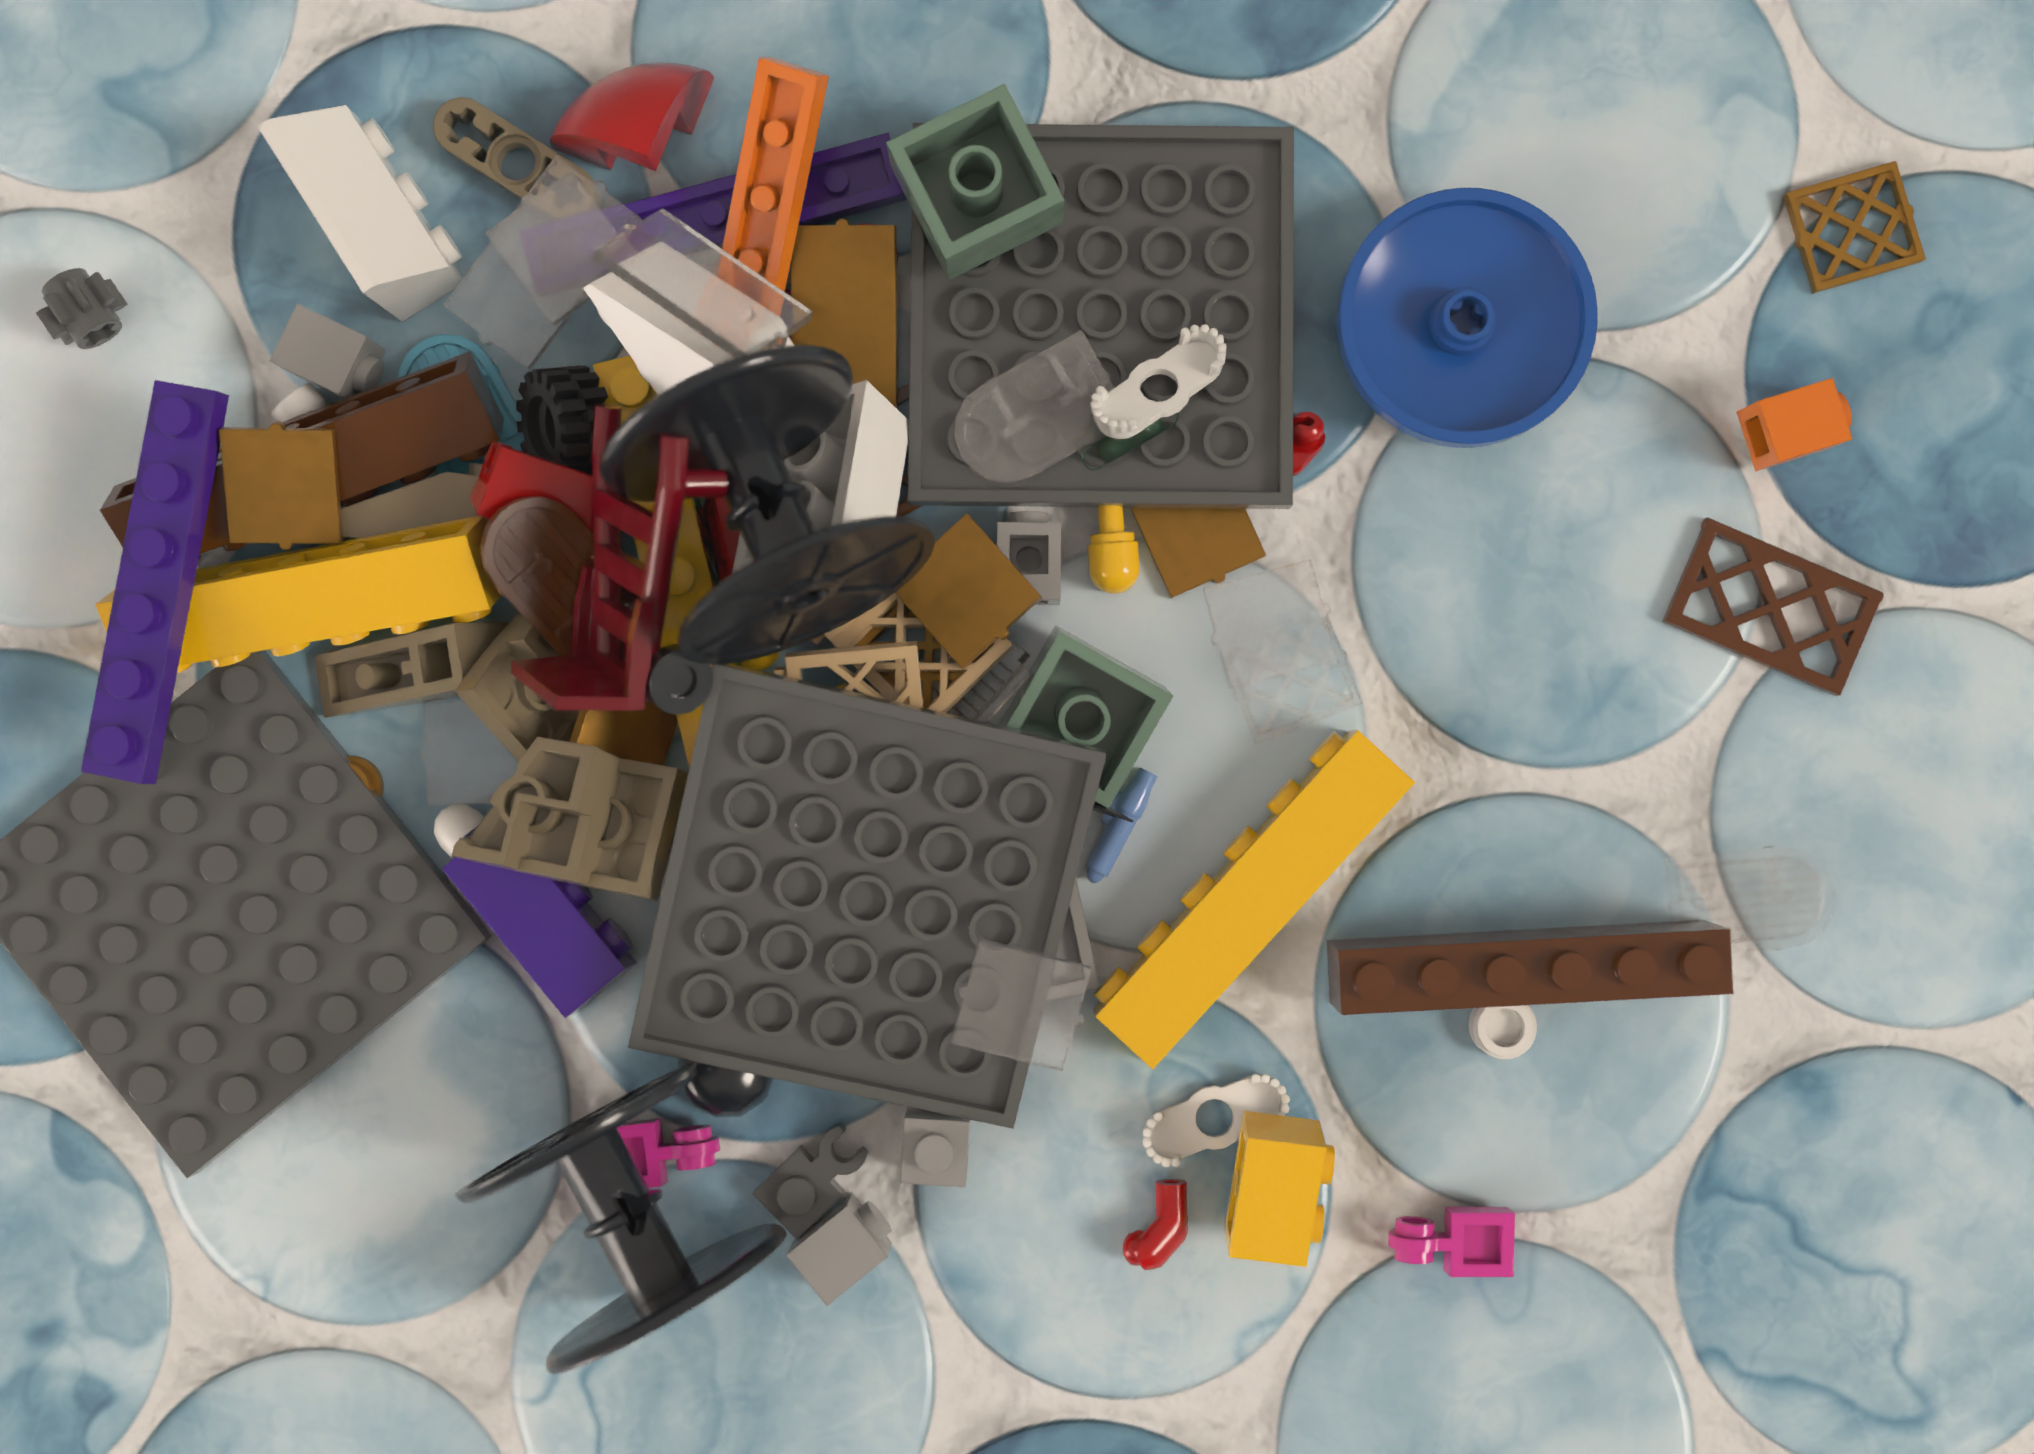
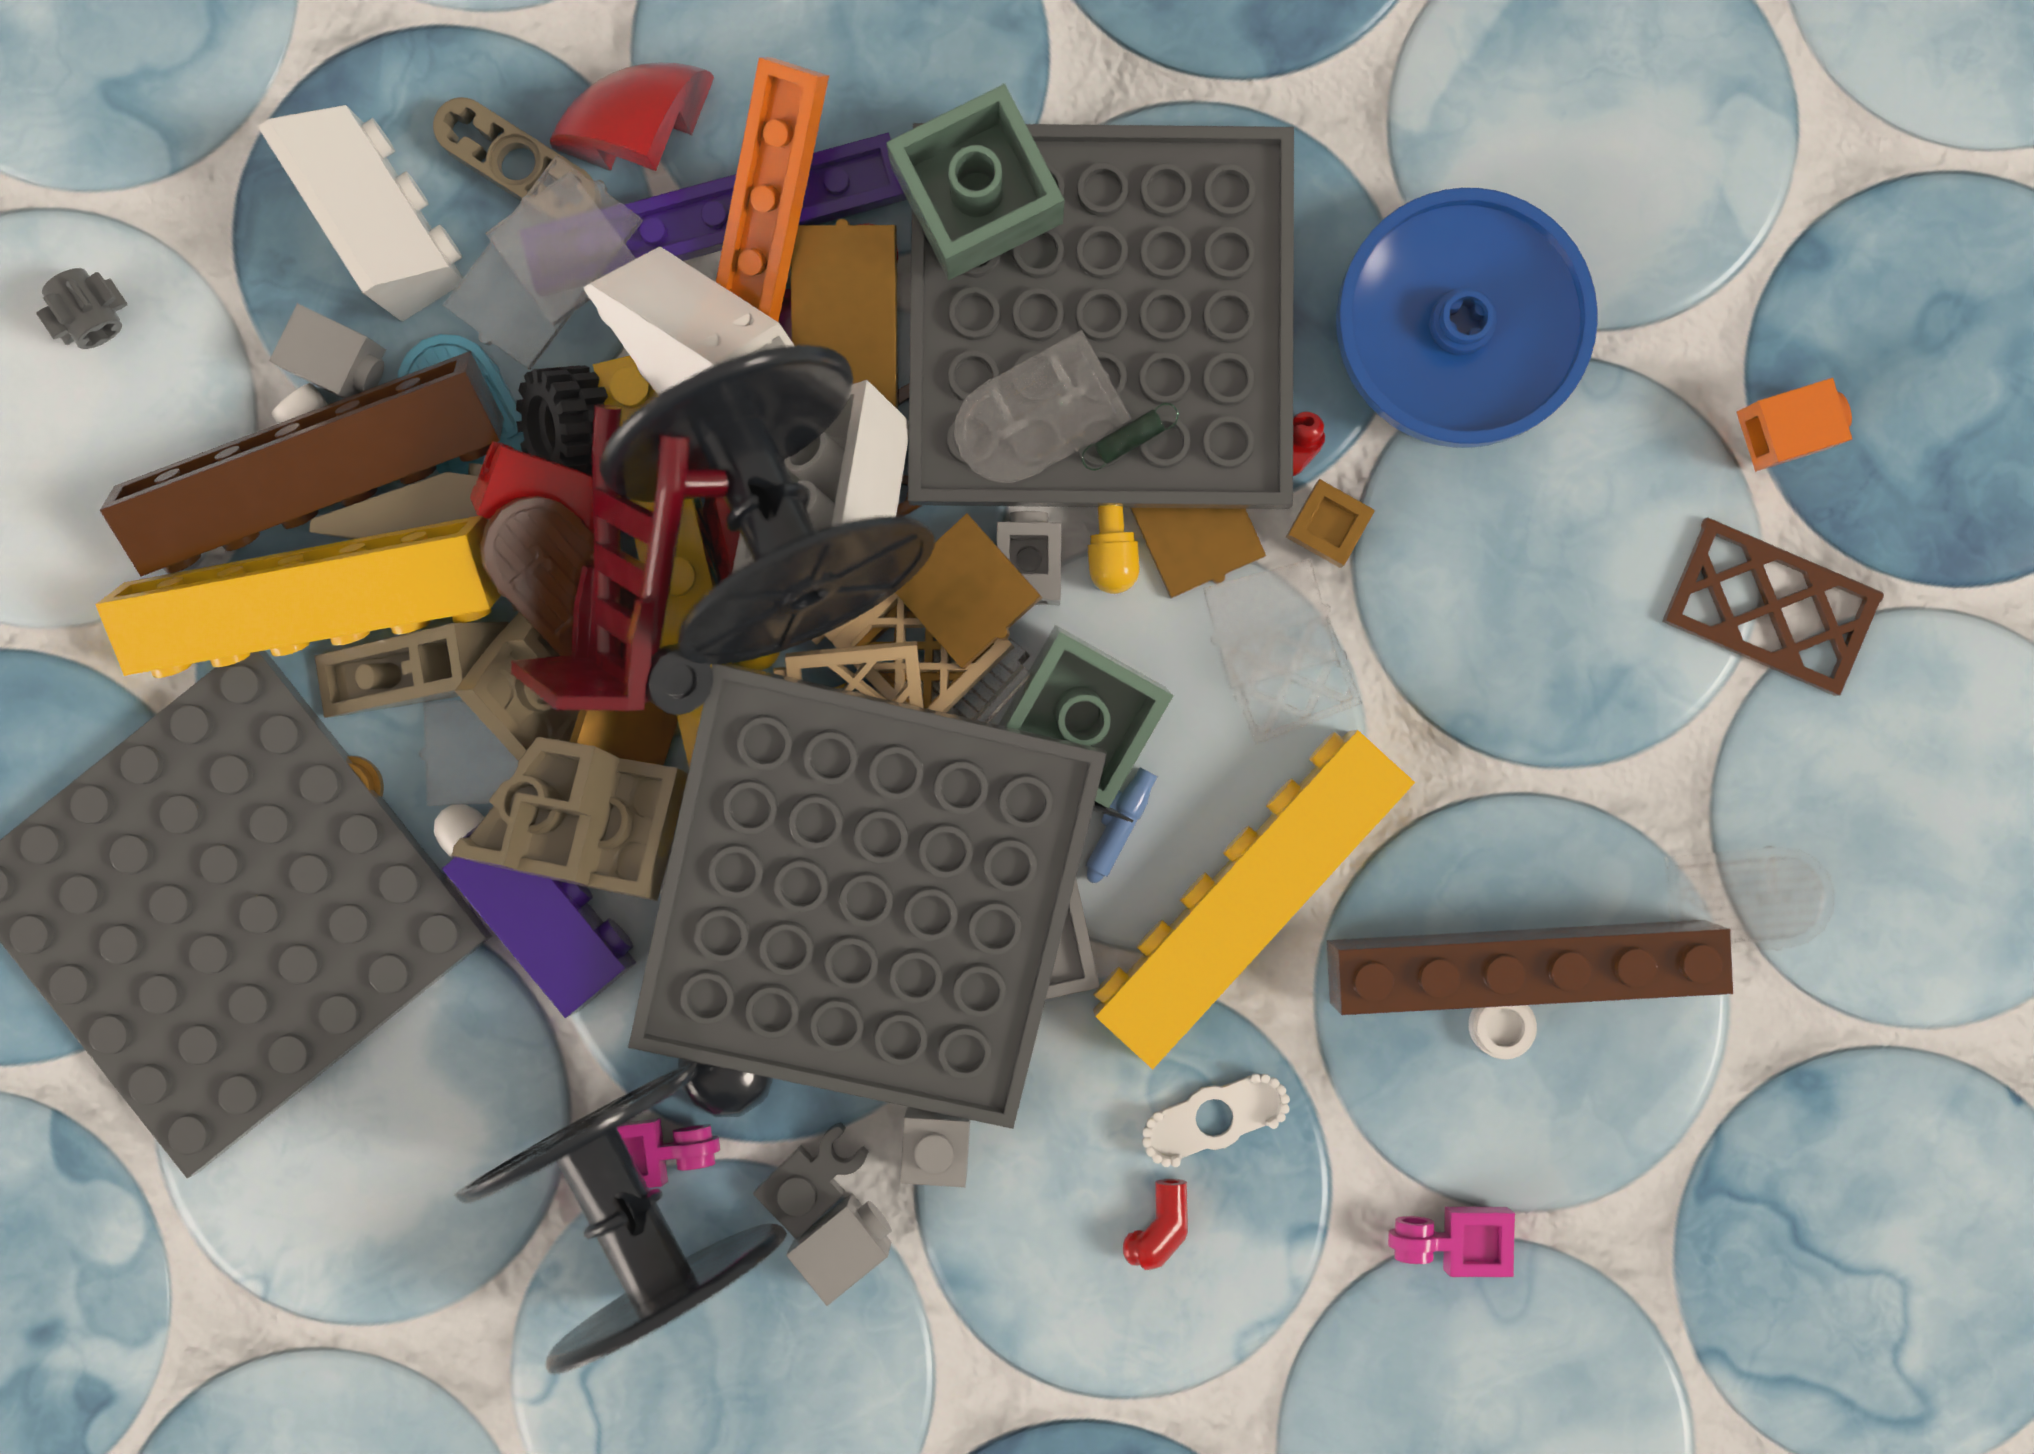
(155, 582): dark purple plate -> none
(281, 485): pearl gold piece -> none
(702, 285): clear piece -> none
(1021, 1004): clear piece -> none
(1190, 363): white piece -> none
(1277, 1189): yellow brick -> none
(1330, 523): none -> pearl gold plate
(1901, 214): pearl gold window -> none

